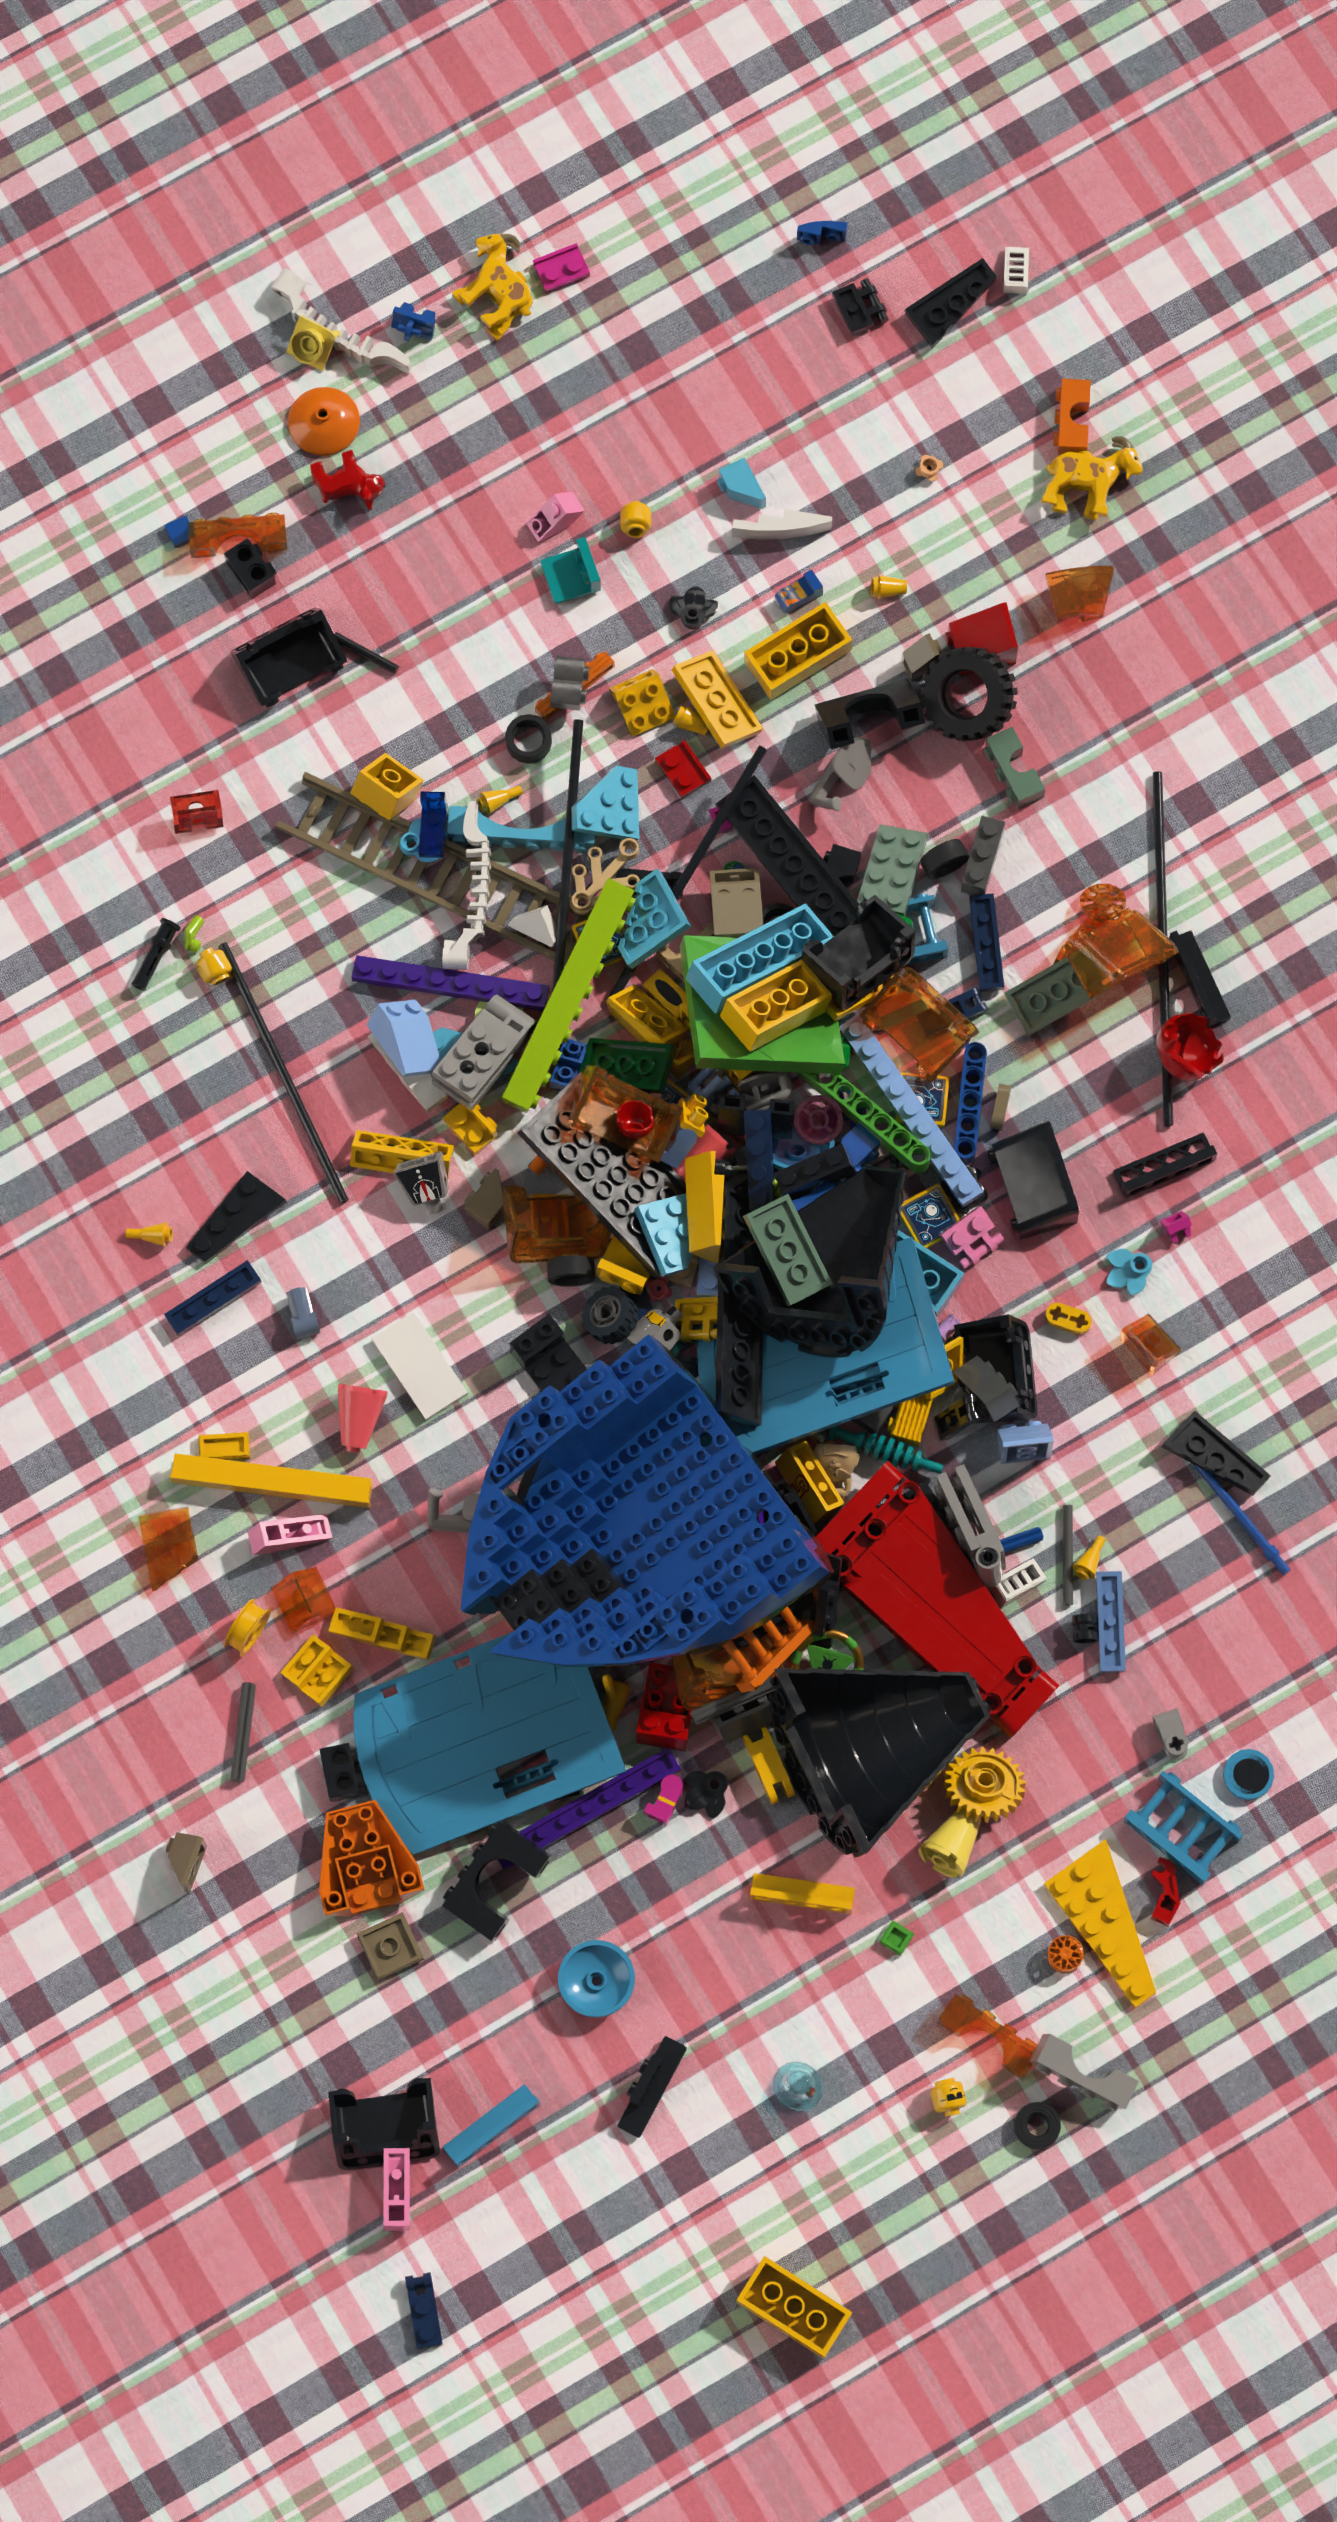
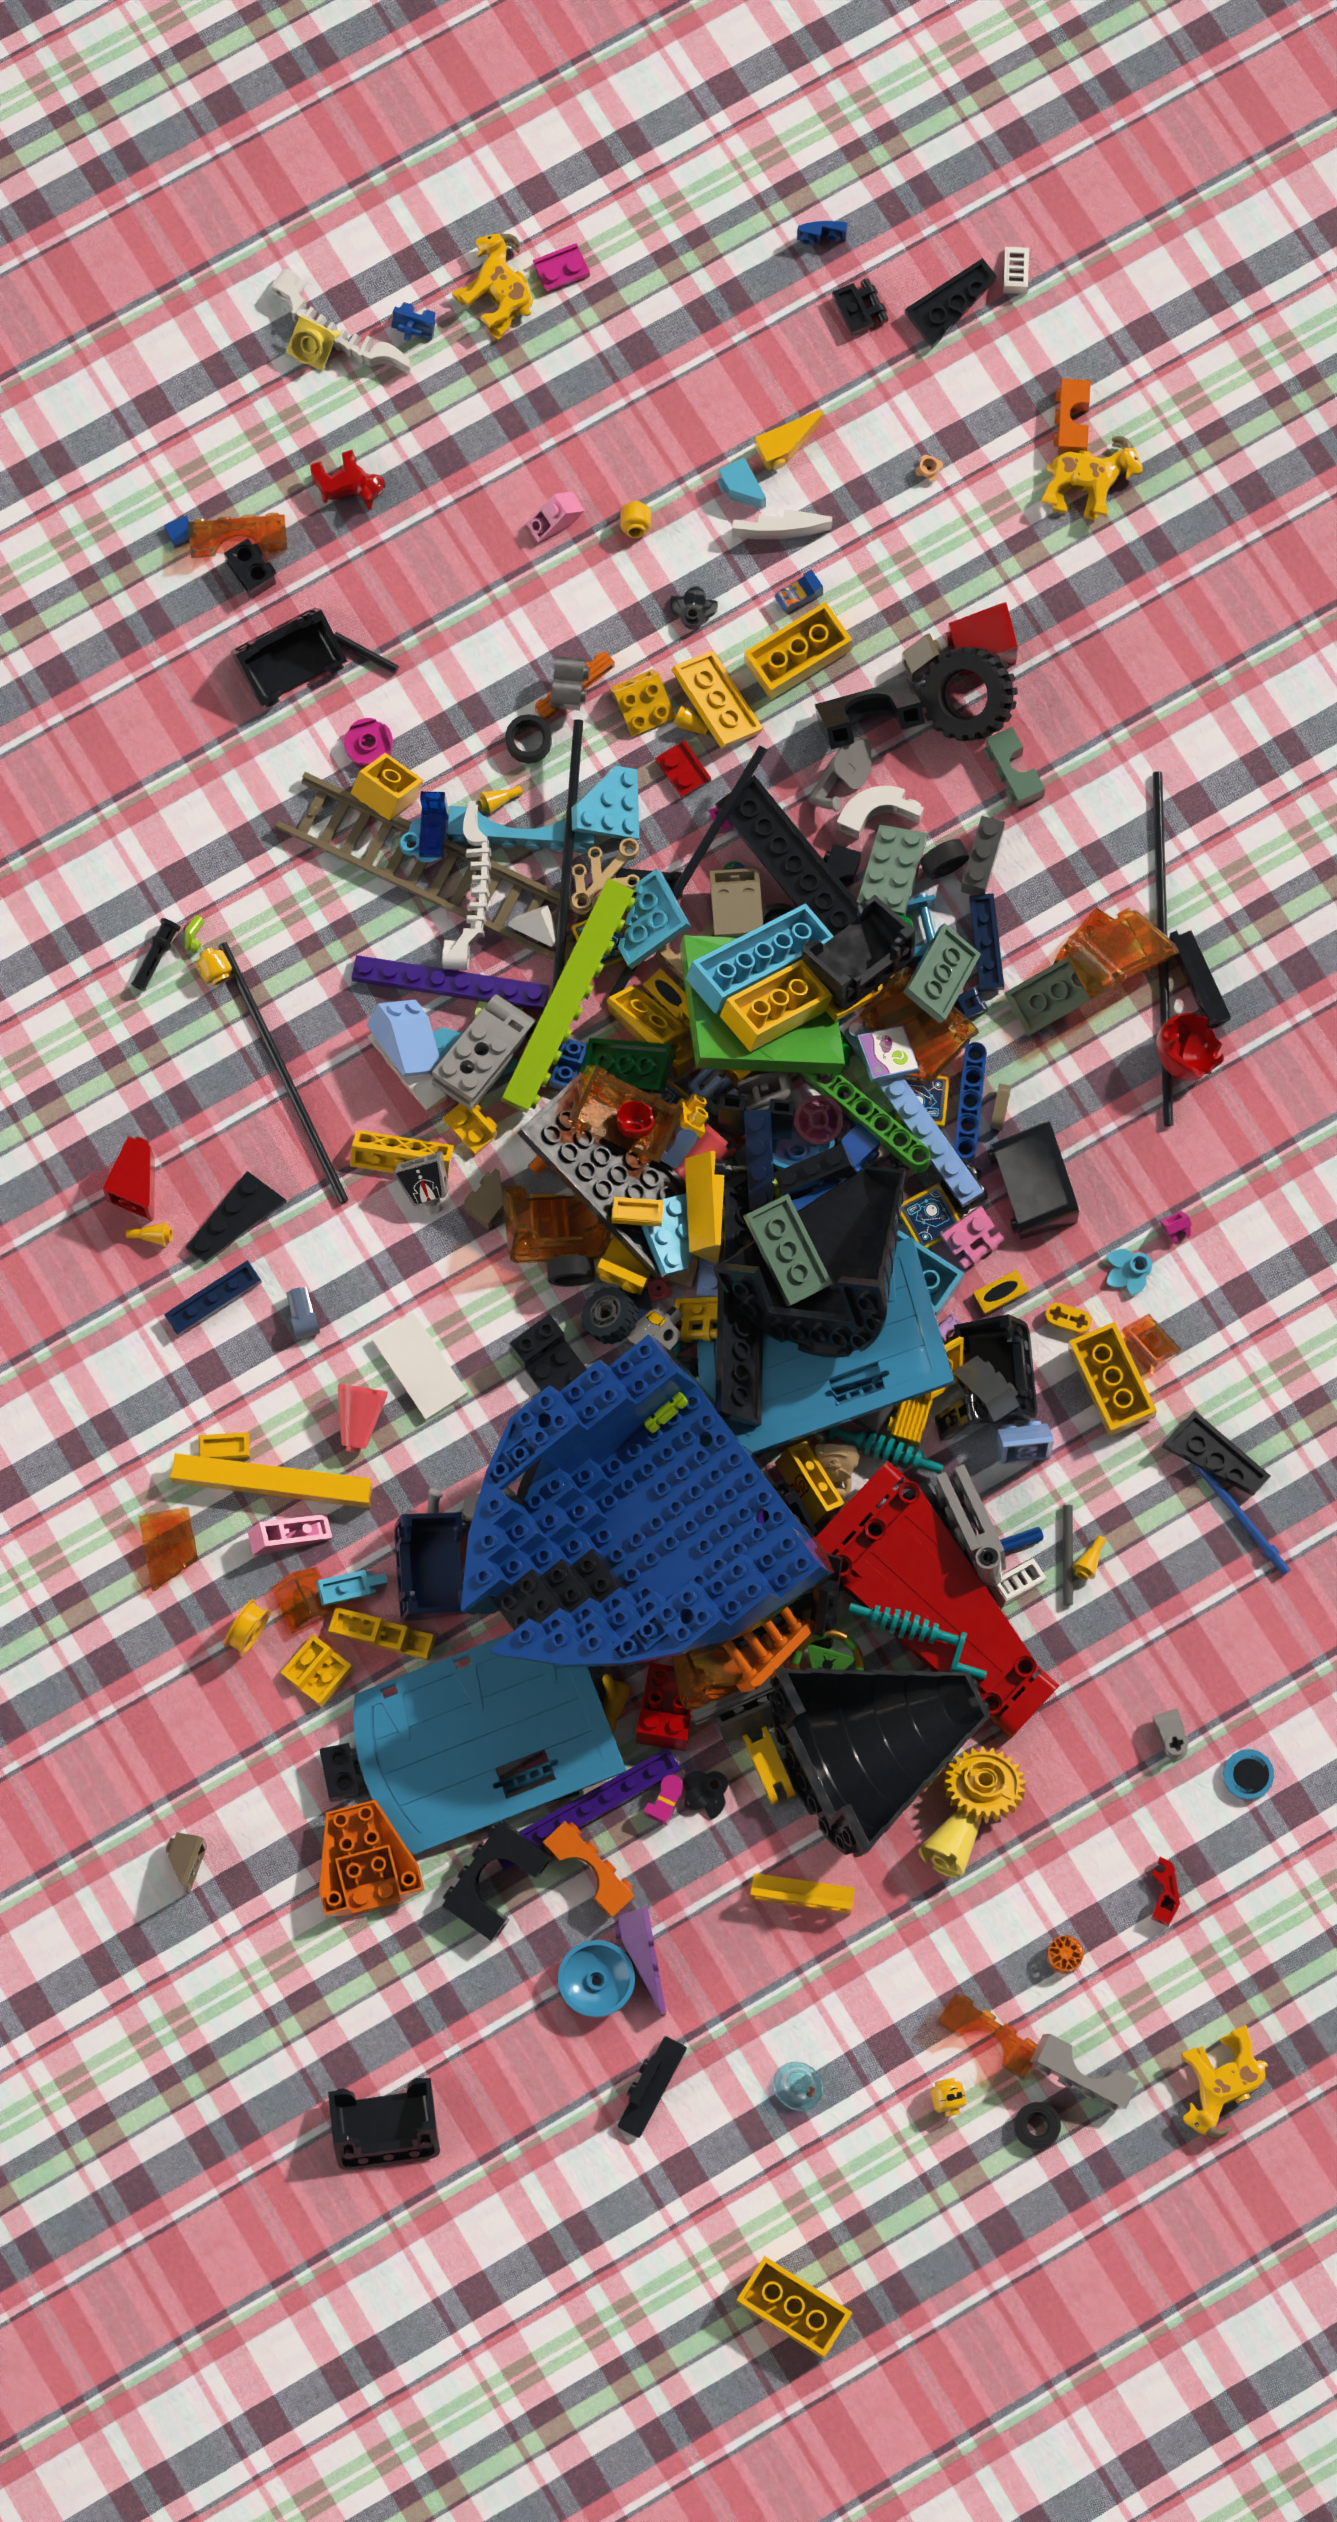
(133, 1179): none -> red slope
(208, 816): clear red brick -> none
(243, 1732): dark grey axle -> none
(326, 434): orange dish -> none
(349, 1587): none -> medium azure hinge
(356, 736): none -> dark pink plate
(390, 1946): dark tan plate -> none
(396, 2189): bright pink slope -> none
(424, 2311): dark blue plate -> none
(429, 1564): none -> dark blue windscreen
(491, 2126): dark azure fence -> none
(571, 573): teal bracket -> none
(611, 1892): none -> orange arch
(637, 1211): none -> yellow tile
(639, 1944): none -> medium lavender wedge
(666, 1412): none -> lime axle
(782, 443): none -> yellow slope
(873, 802): none -> white arch
(887, 587): yellow cone -> none
(887, 1053): none -> tile
(896, 1938): bright green tile -> none
(923, 1630): none -> teal piece
(942, 973): none -> sand green plate
(1000, 1292): none -> yellow tile
(1079, 591): clear orange slope -> none
(1084, 1628): black wheel -> none
(1098, 1909): yellow wing -> none
(1102, 901): clear orange wheel -> none
(1110, 1622): medium blue plate -> none
(1112, 1379): none -> yellow brick
(1167, 1170): black fence -> none
(1179, 1852): dark azure fence -> none
(1223, 2084): none -> yellow animal

